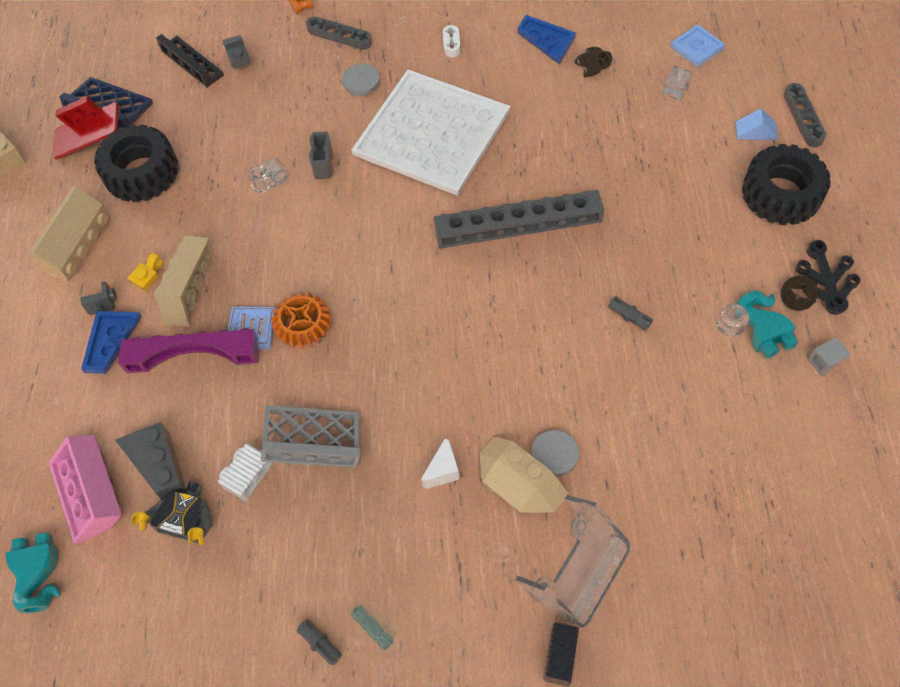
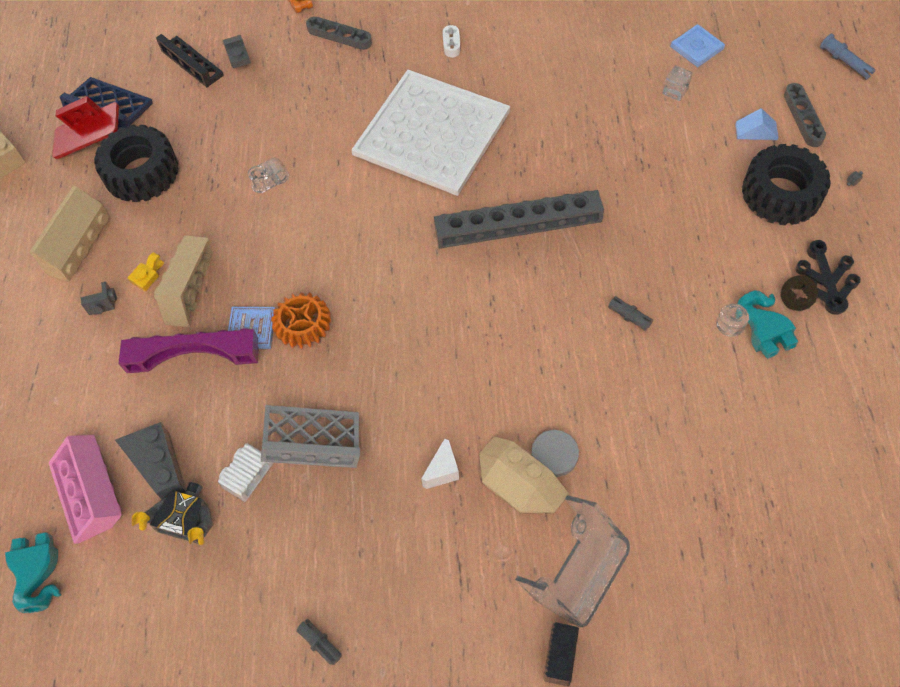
(106, 339): blue wing -> none
(321, 155): dark grey brick -> none
(361, 79): light grey tile -> none
(371, 626): clear light blue axle -> none
(547, 37): blue wing -> none
(594, 61): dark brown plate -> none
(828, 355): light grey panel -> none
(841, 51): none -> sand blue pin
(855, 178): none -> dark grey piece

